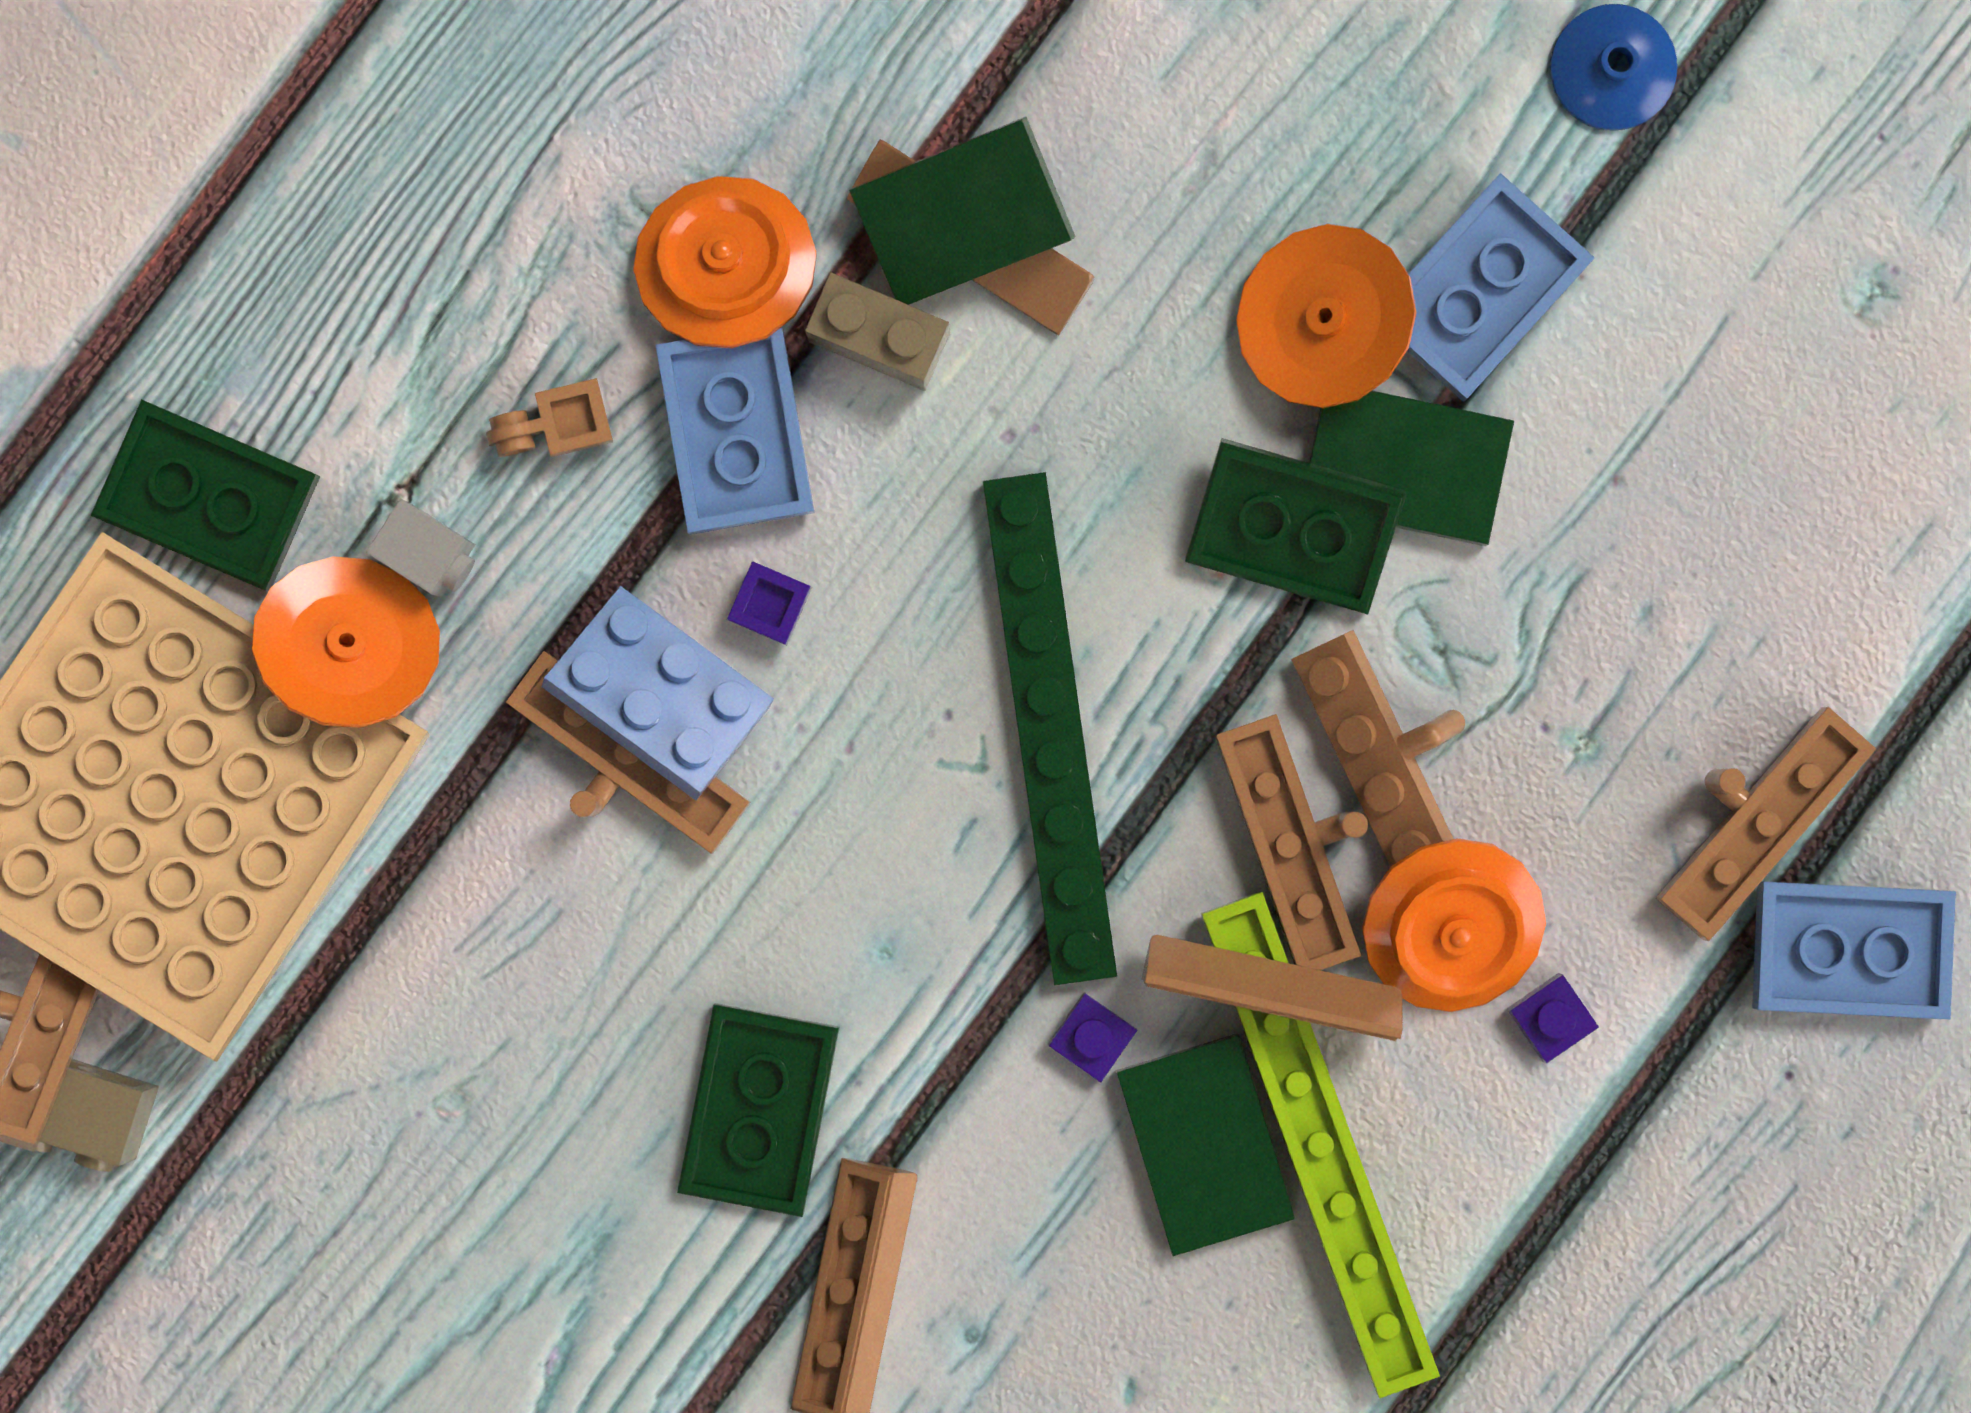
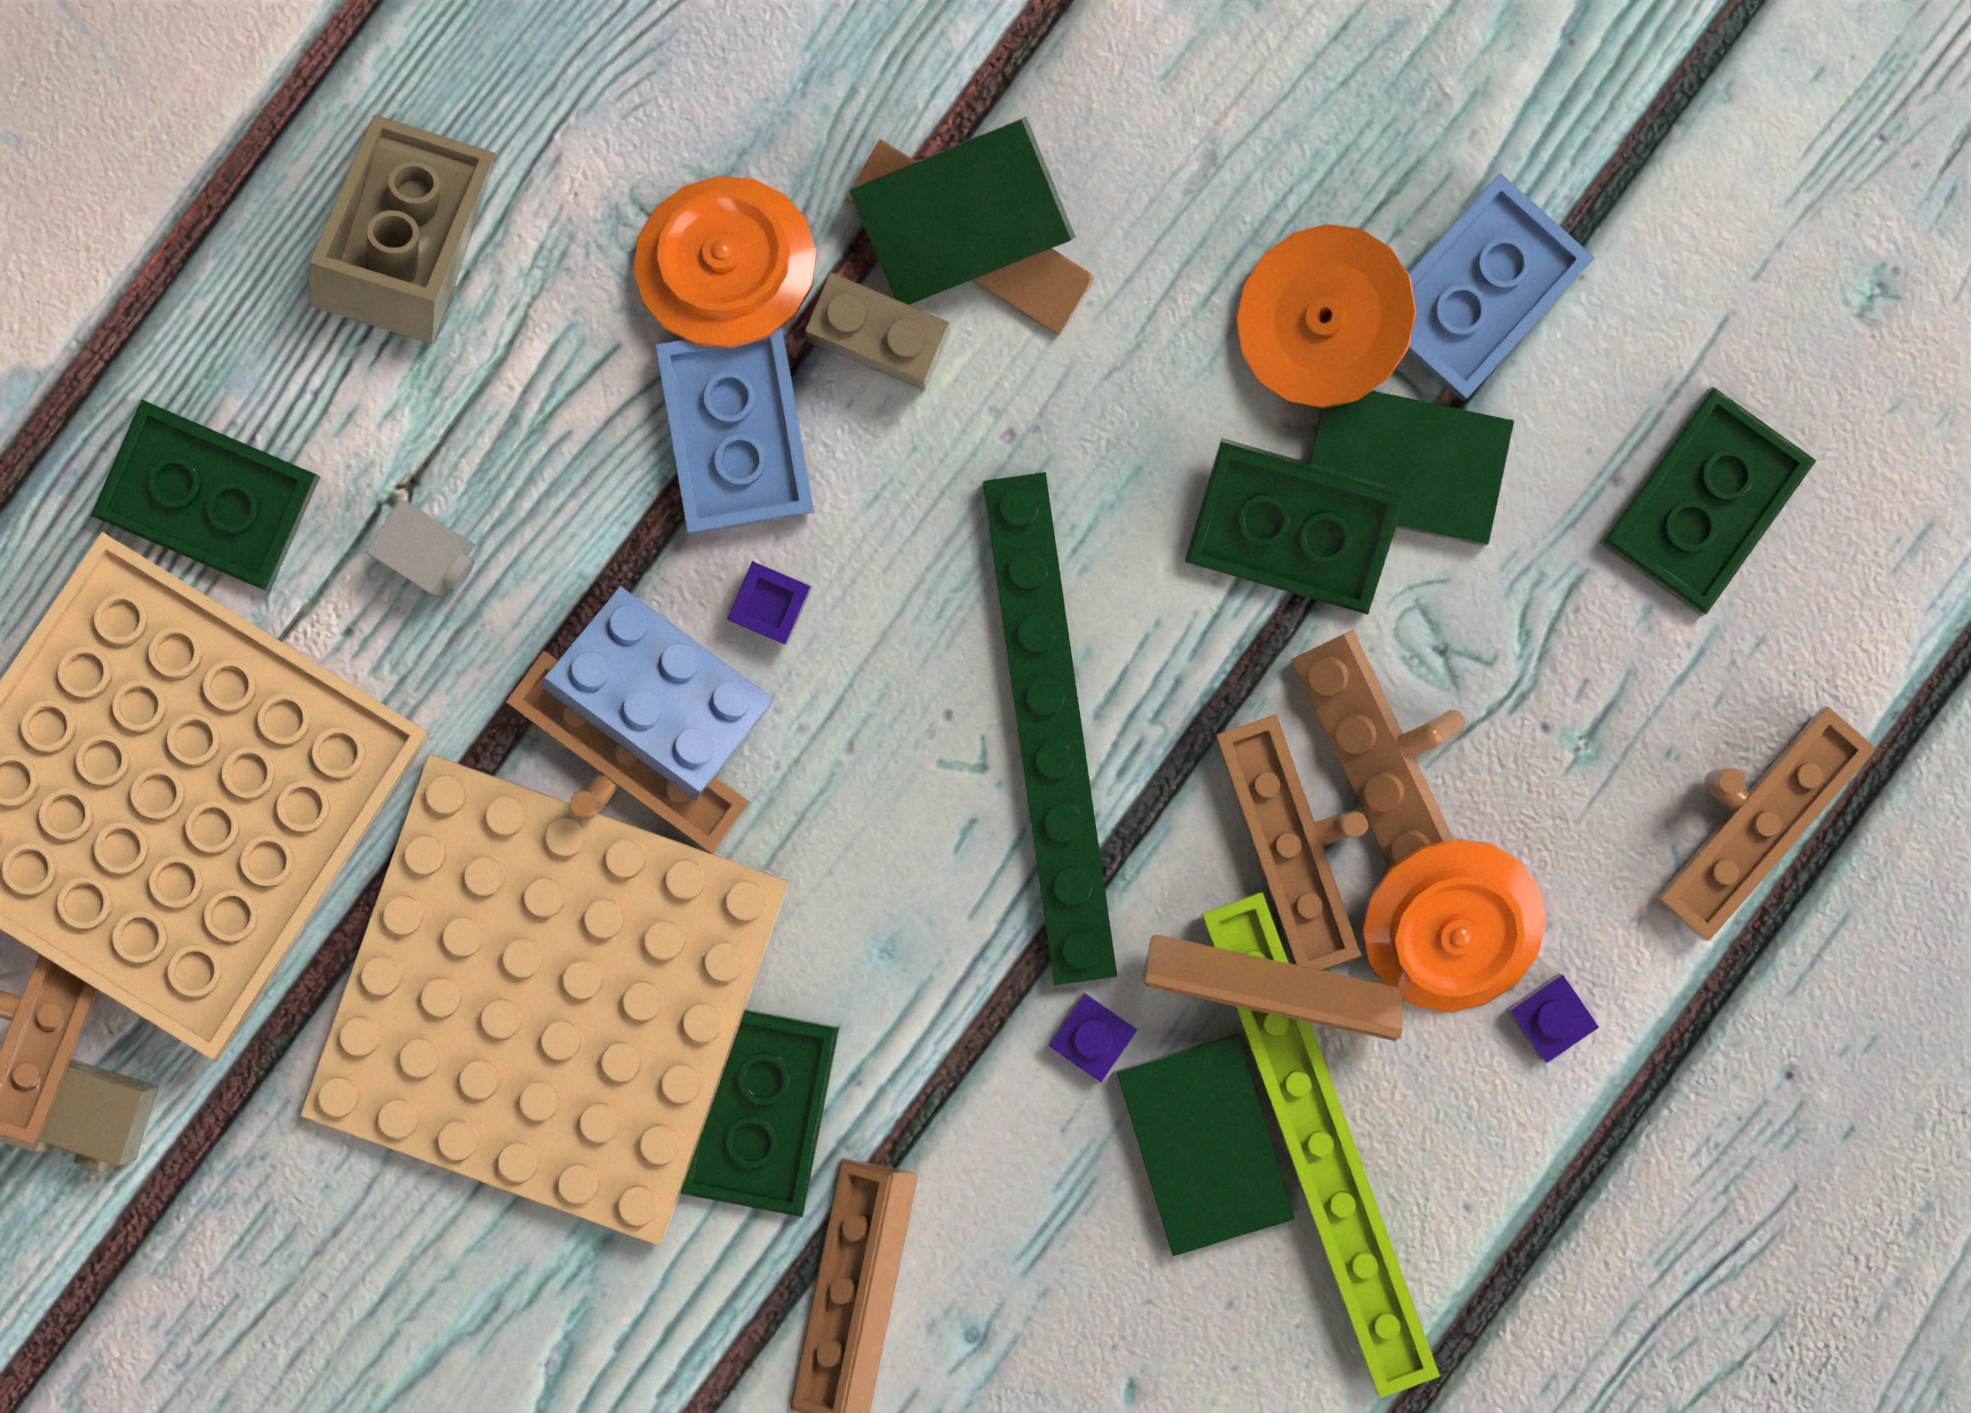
(345, 642): orange piece -> none
(399, 229): none -> dark tan slope
(545, 999): none -> tan plate
(570, 418): medium nougat plate -> none
(1597, 92): blue dish -> none
(1707, 501): none -> dark green tile
(1854, 950): medium blue plate -> none

